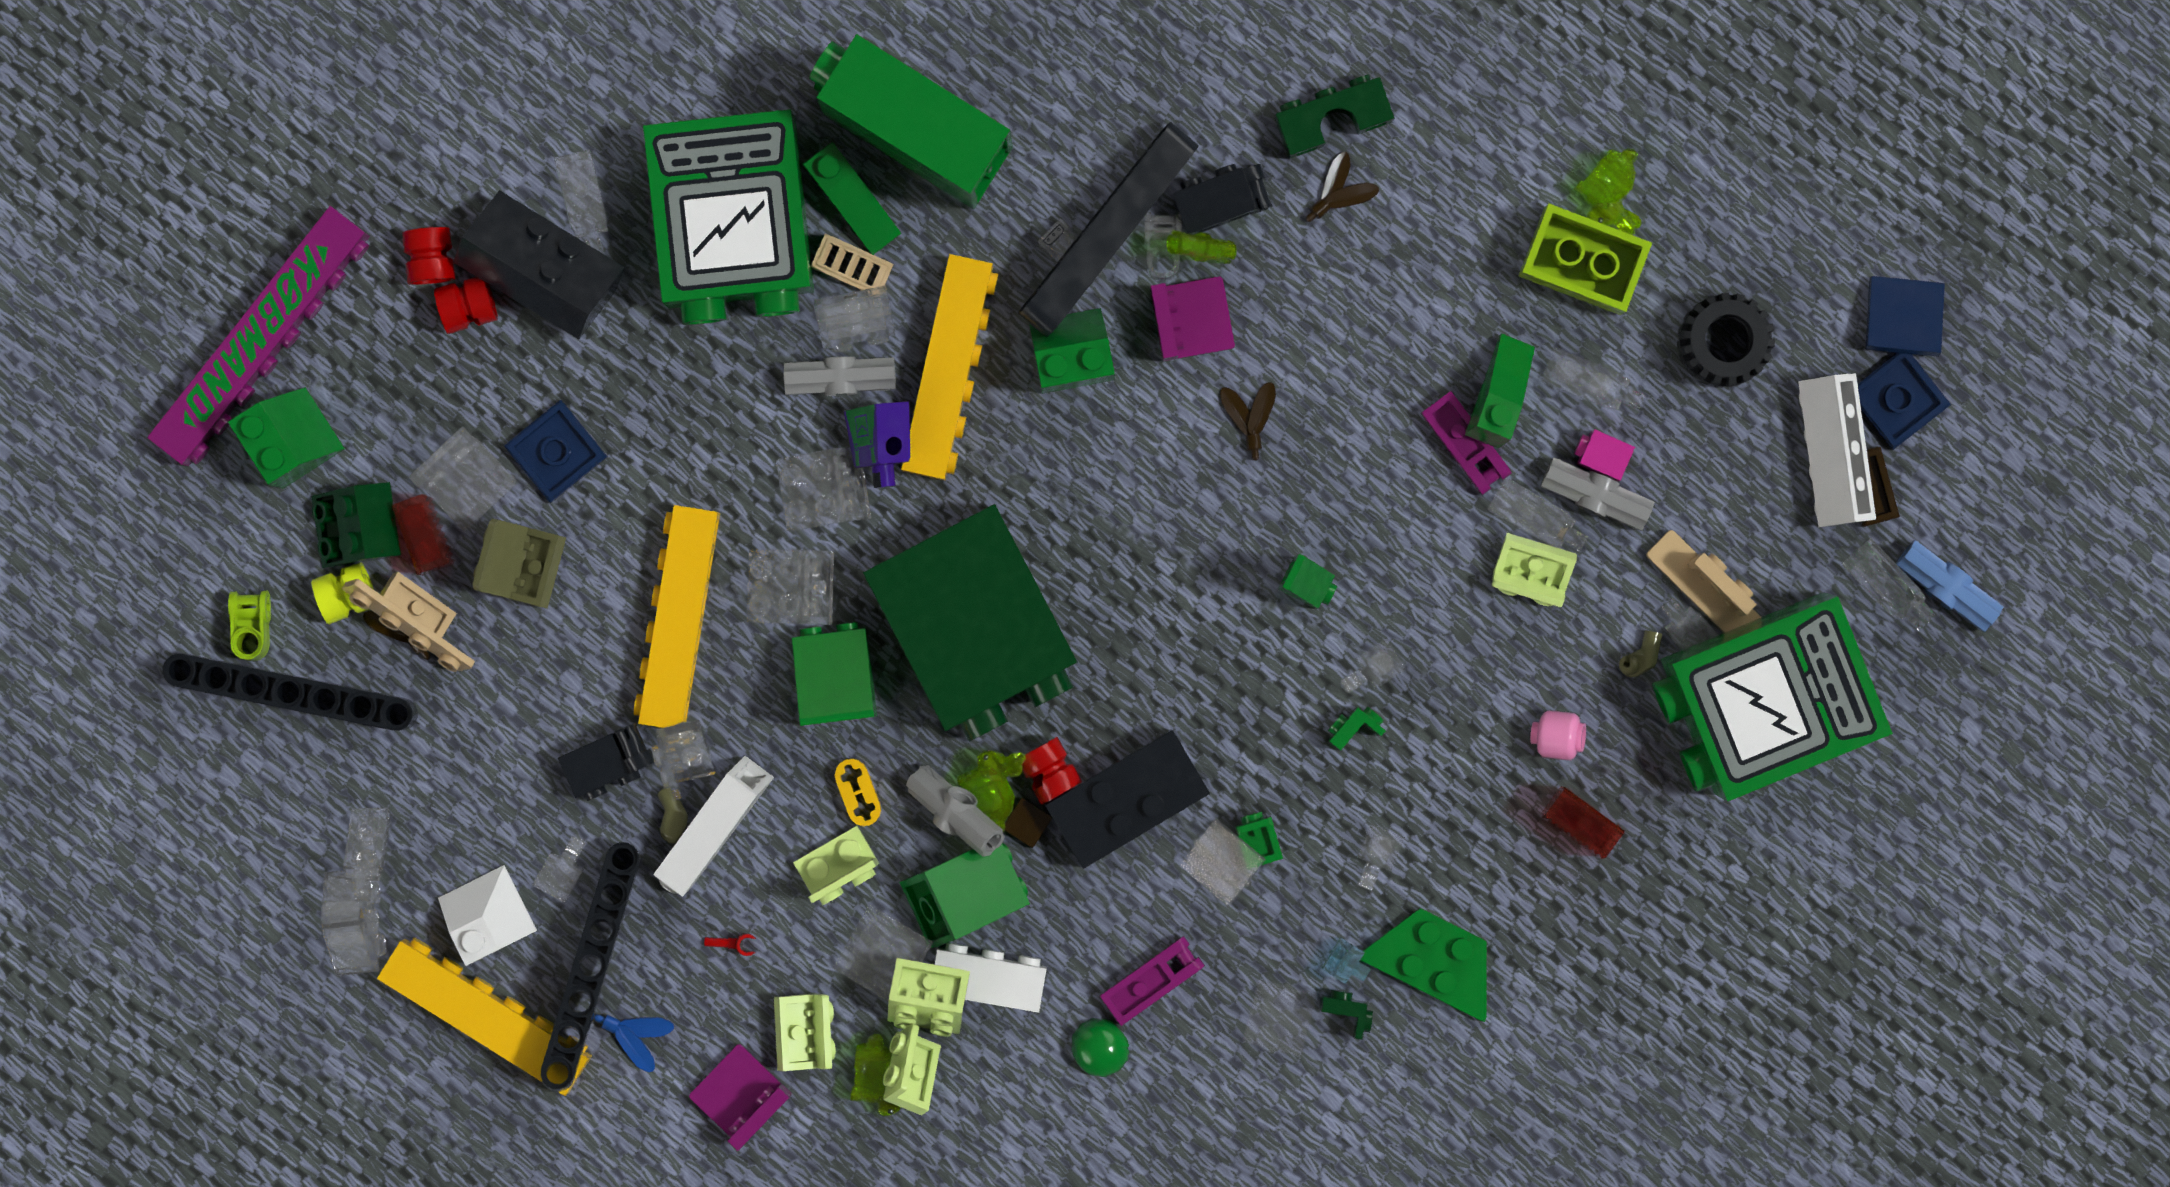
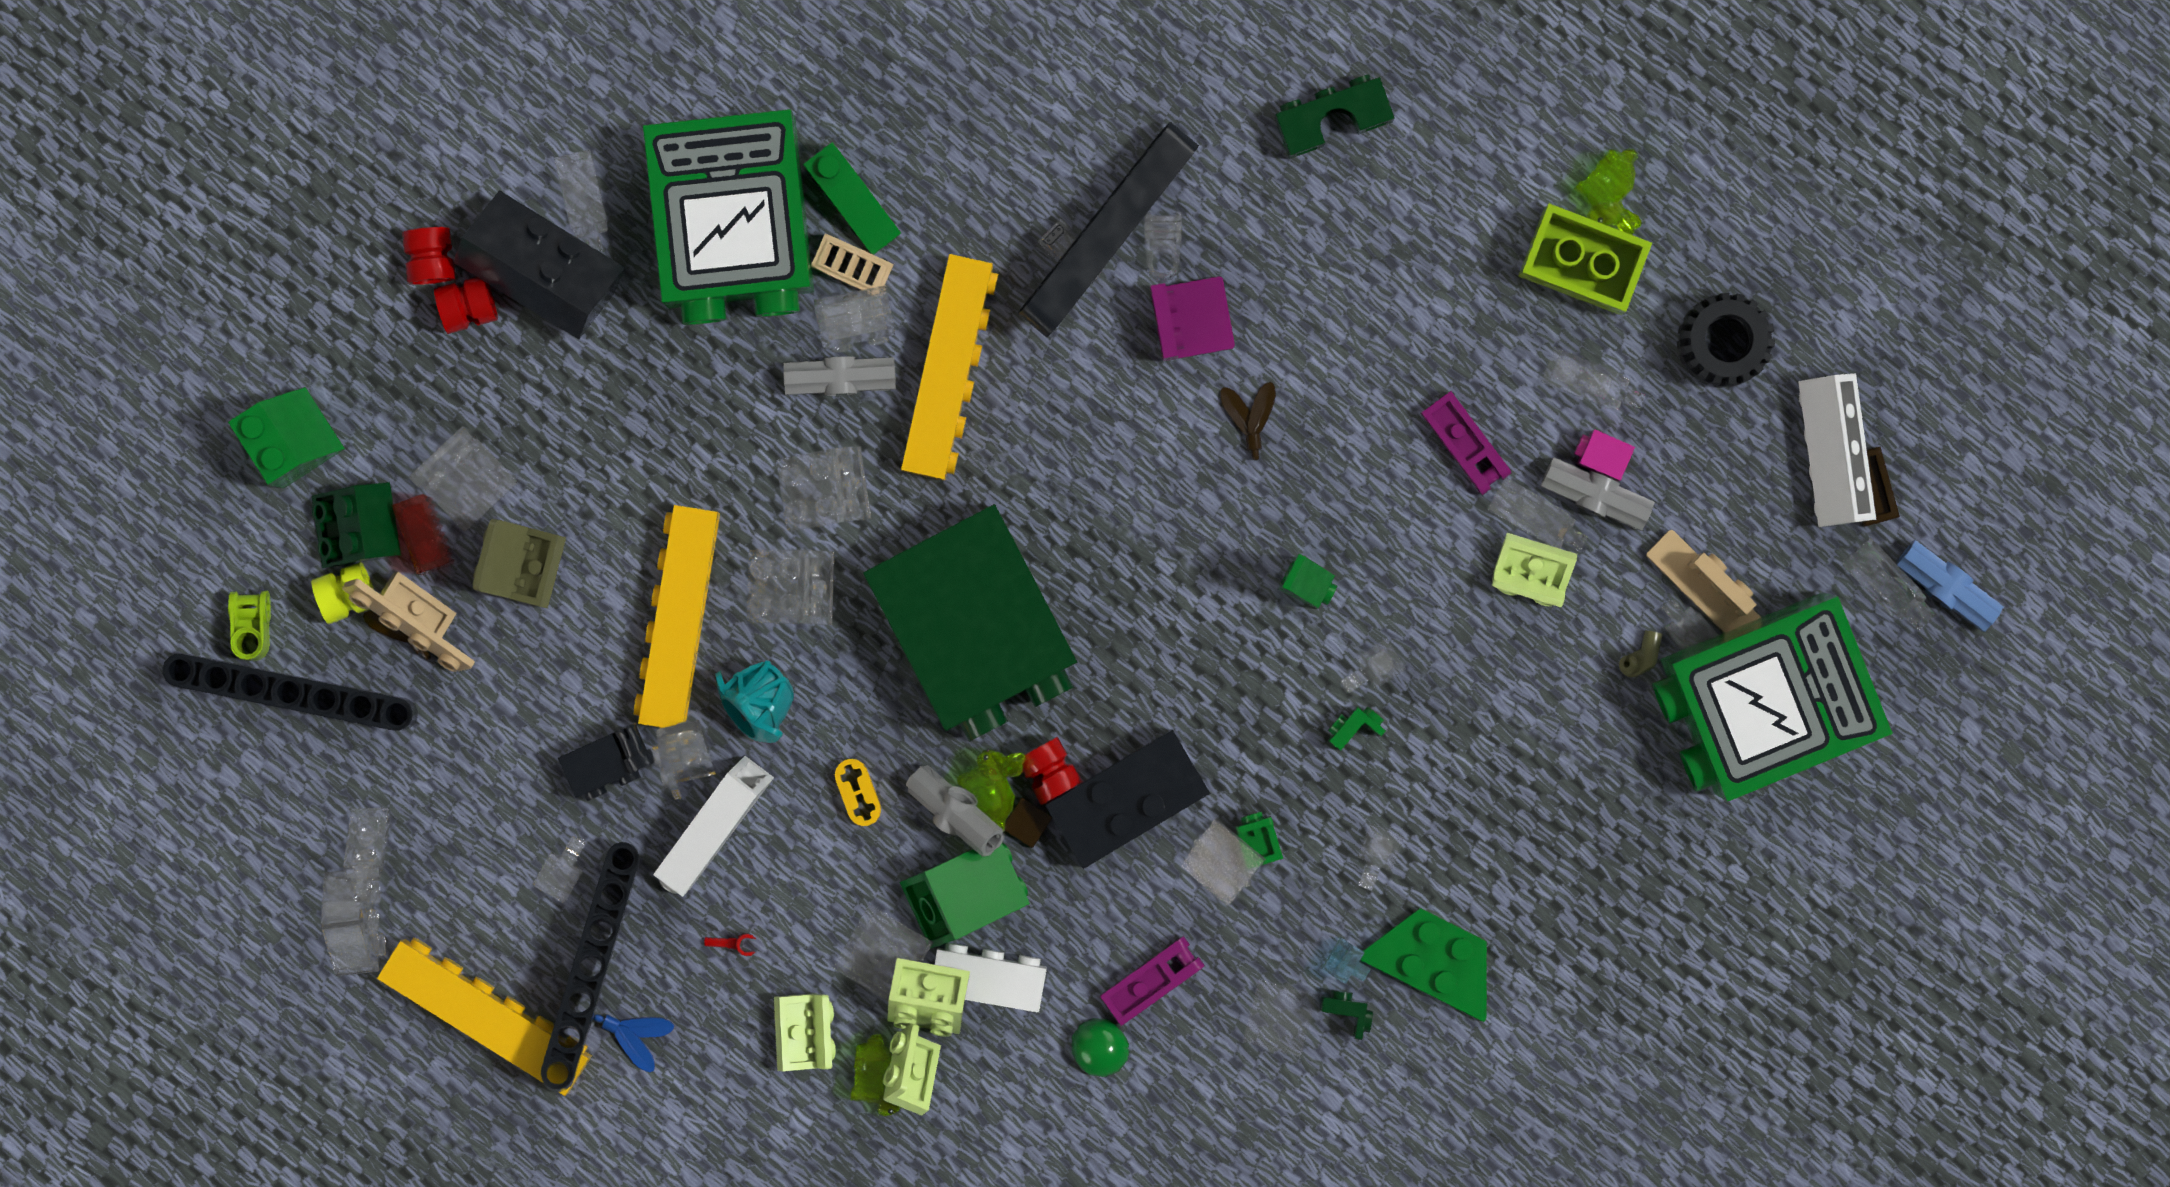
(259, 337): magenta brick -> none
(485, 915): white slope -> none
(555, 451): dark blue tile -> none
(674, 817): olive arm -> none
(740, 1095): magenta bracket -> none
(761, 697): none -> teal piece
(833, 675): green slope -> none
(836, 864): yellowish green bracket -> none
(879, 439): dark purple torso -> none
(910, 118): green brick -> none
(1074, 352): green slope -> none
(1201, 247): clear neon green pin -> none
(1222, 198): black hinge -> none
(1333, 193): dark brown piece -> none
(1502, 392): green slope -> none
(1559, 735): bright pink head -> none
(1582, 823): clear red brick -> none
(1900, 399): dark blue tile -> none
(1905, 316): dark blue tile -> none

